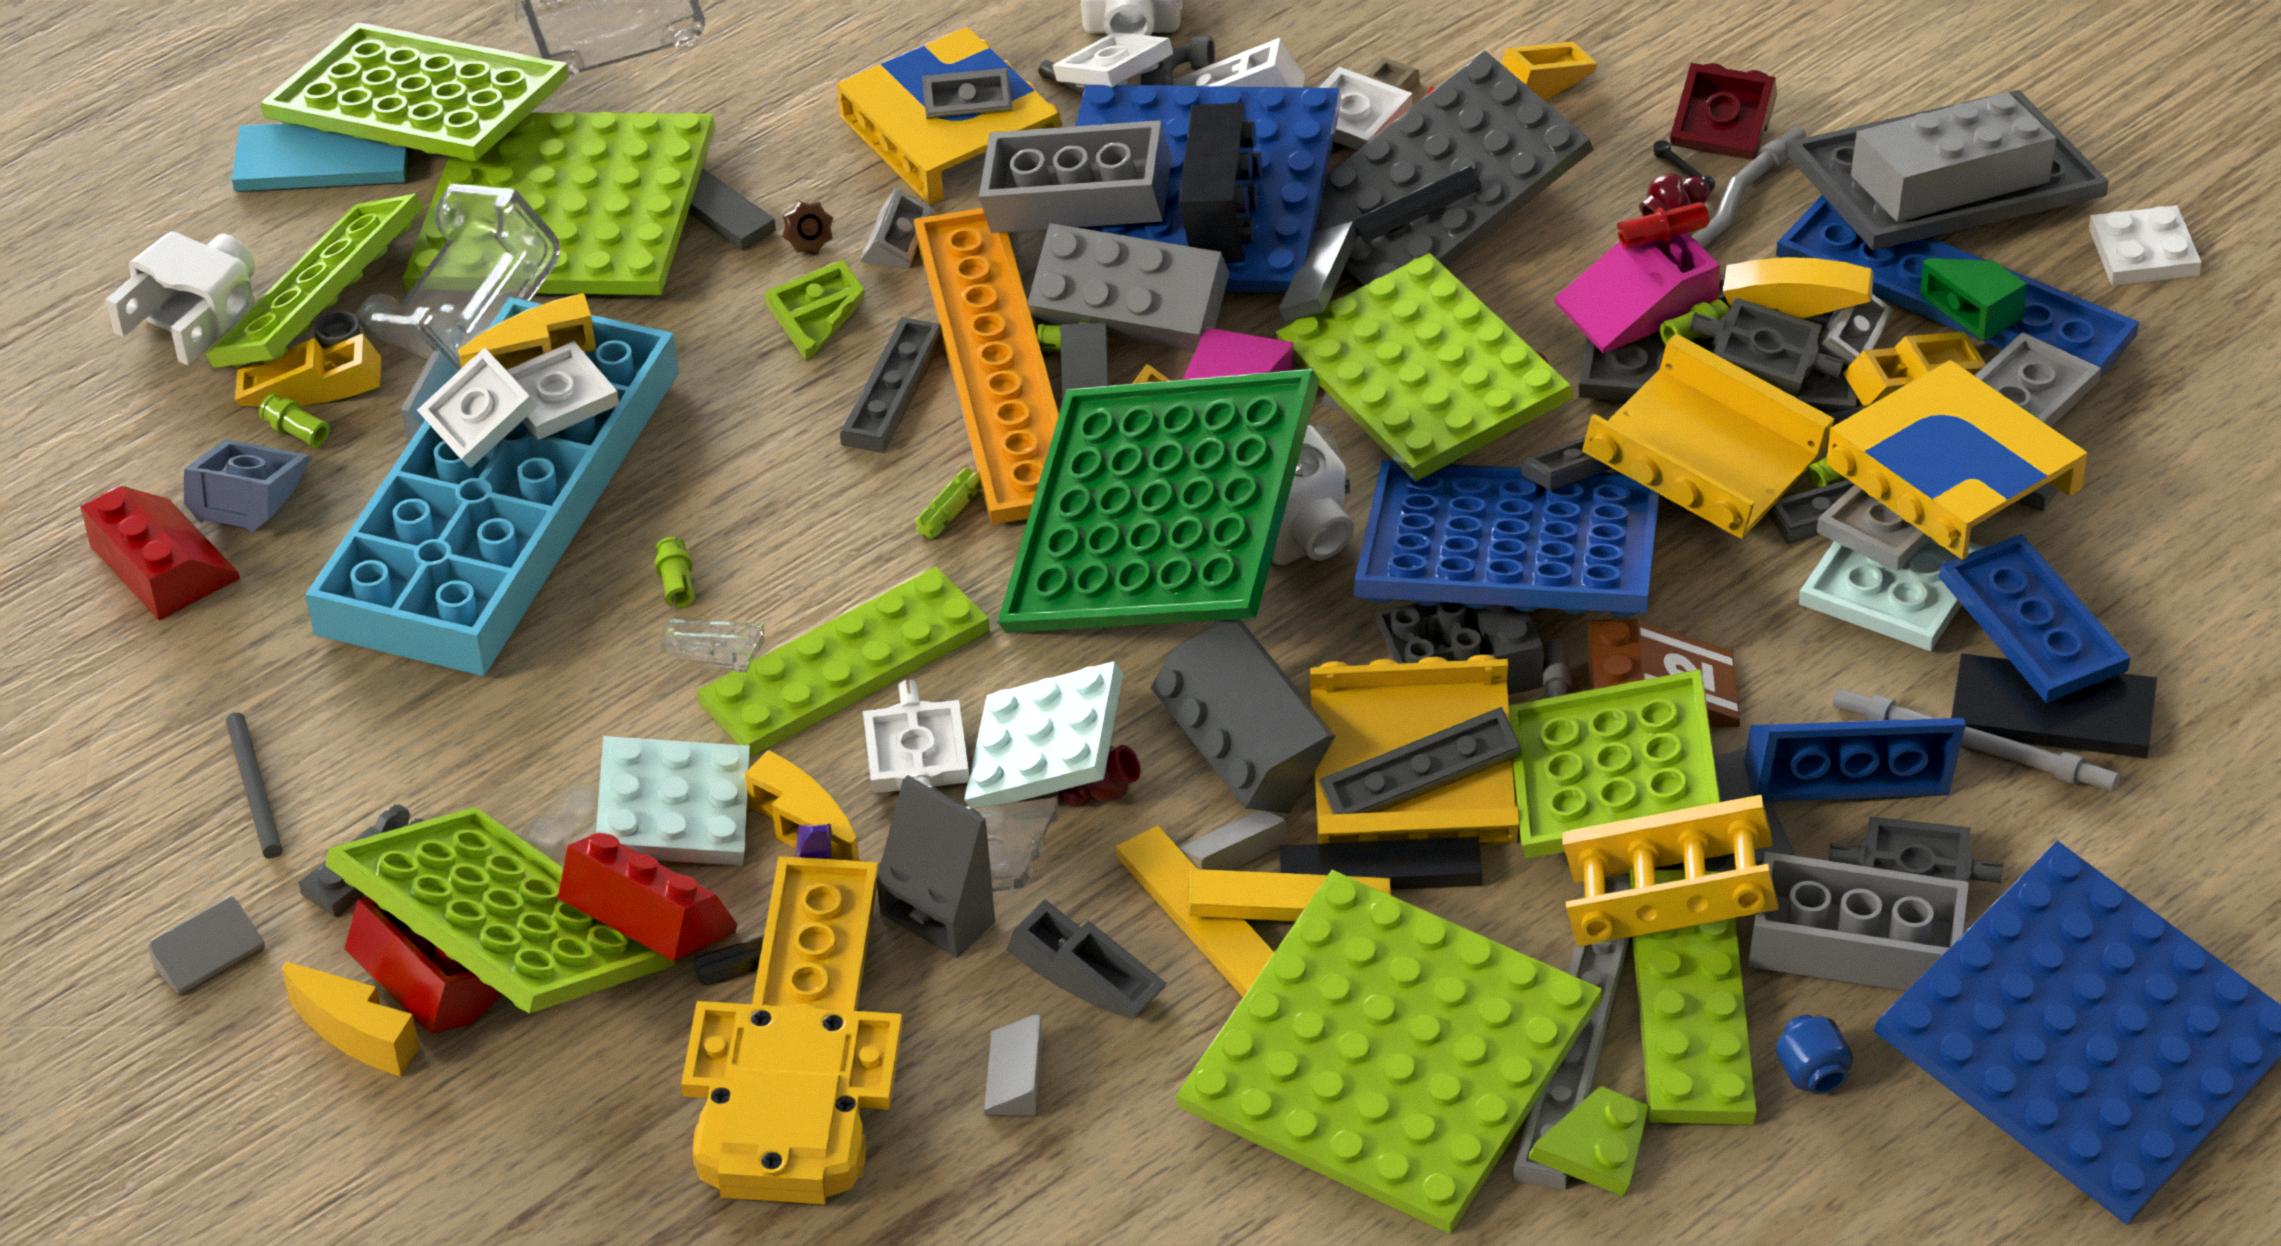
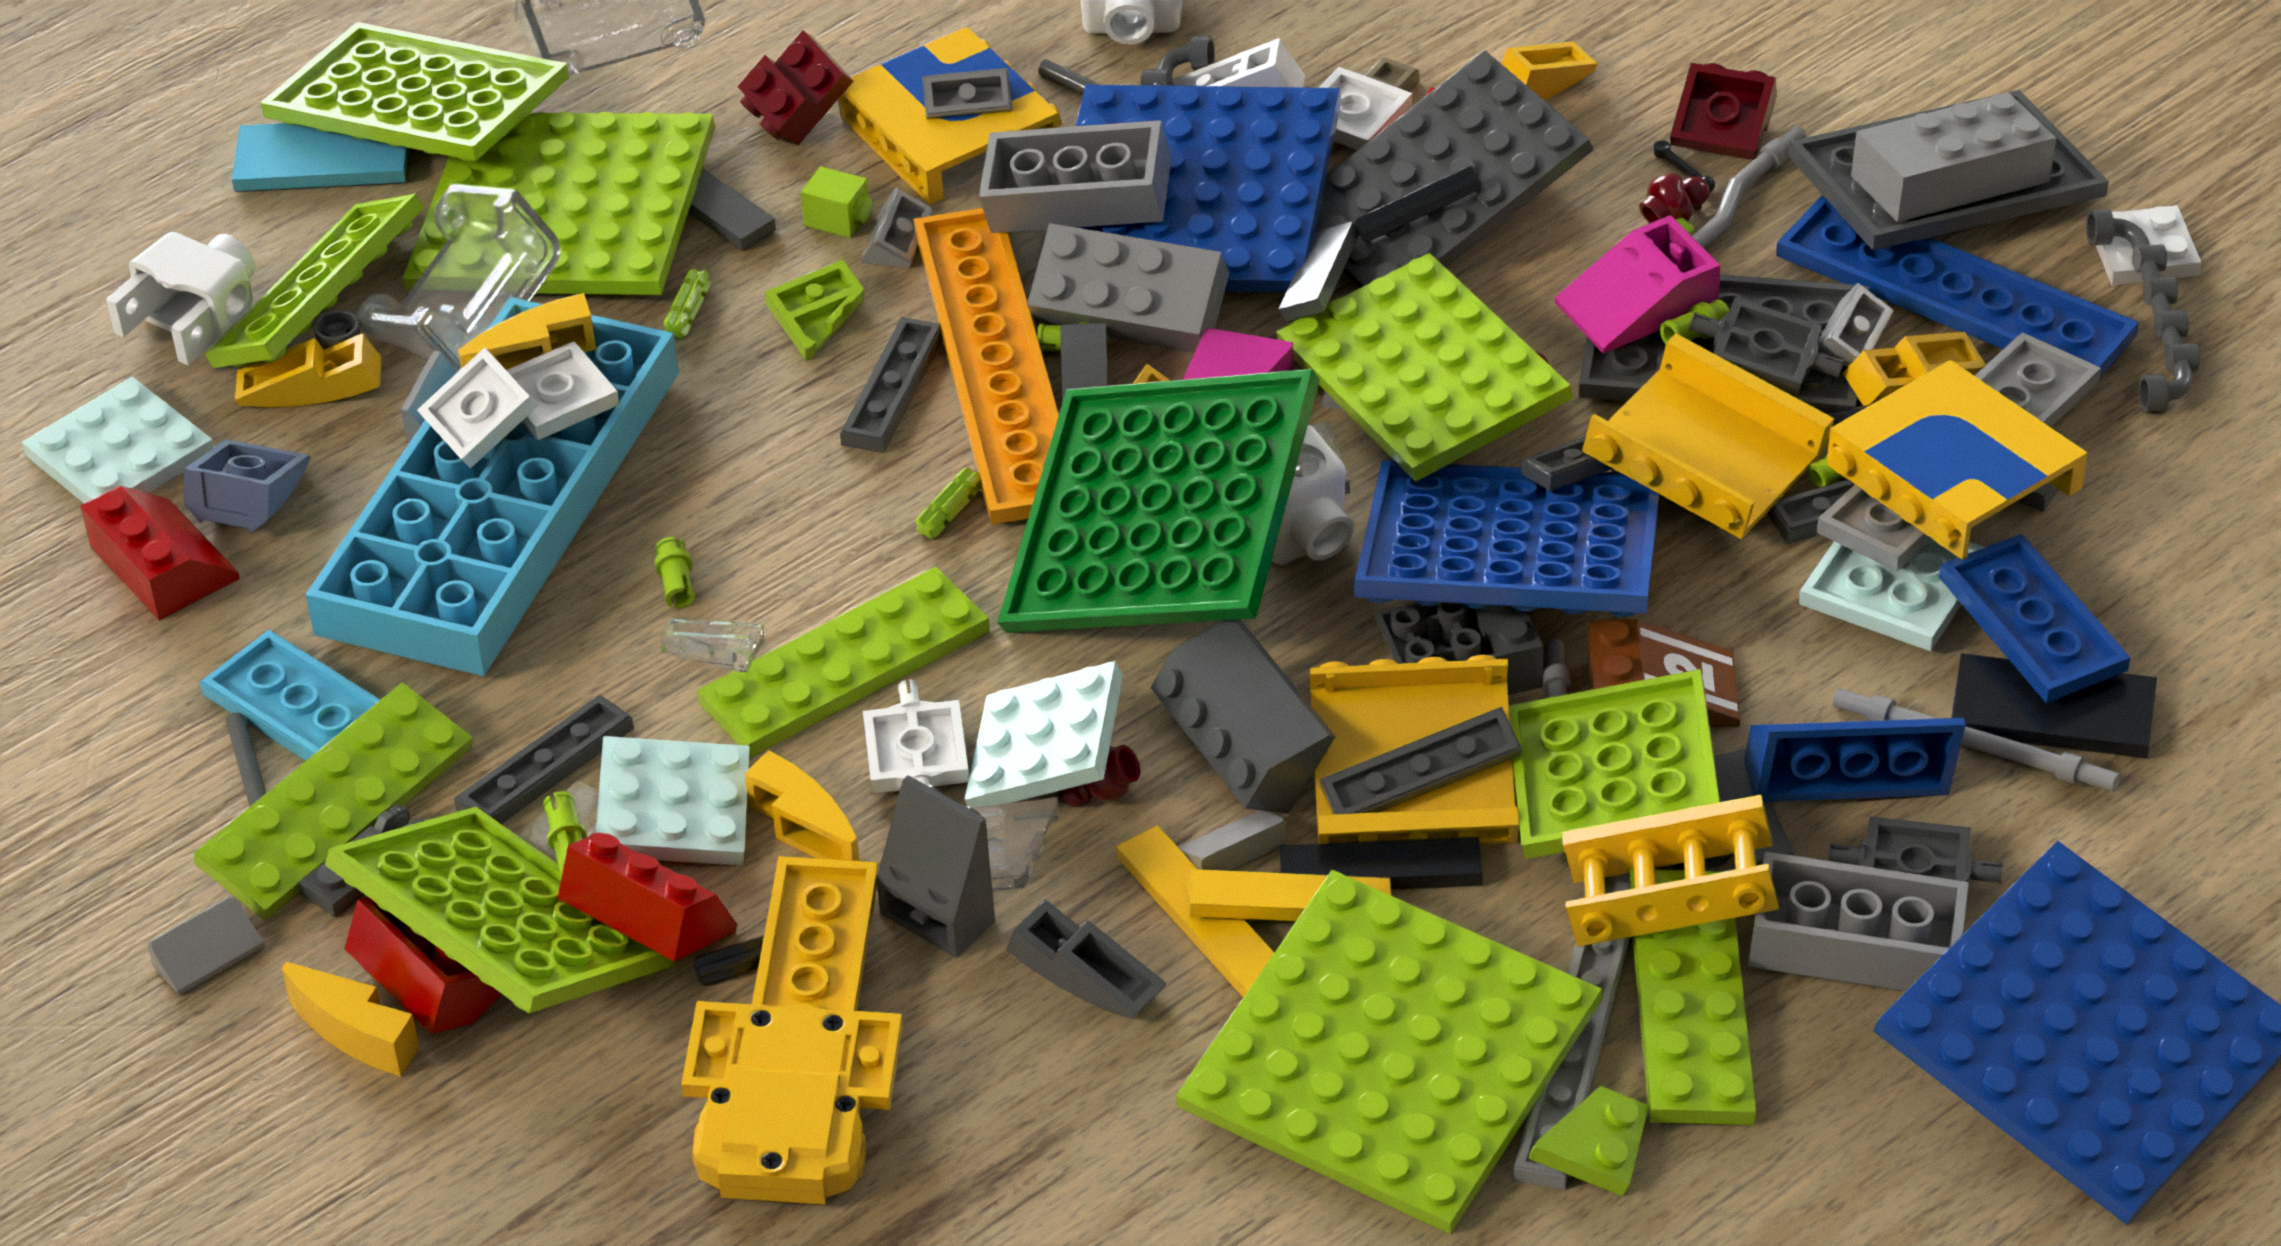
(117, 441): none -> light aqua plate
(287, 694): none -> medium azure tile
(288, 417): lime pin -> none
(332, 799): none -> lime plate
(546, 760): none -> dark grey tile
(563, 824): none -> lime axle
(687, 303): none -> lime axle
(794, 89): none -> dark red plate
(807, 227): reddish brown piece -> none
(814, 841): dark purple slope -> none
(836, 202): none -> lime brick
(1014, 1068): light grey slope -> none
(1113, 60): white plate -> none
(1220, 180): black brick -> none
(1662, 225): red axle -> none
(1799, 285): yellow slope -> none
(1814, 1054): blue head -> none
(1974, 294): green slope -> none
(2159, 293): none -> dark grey bar

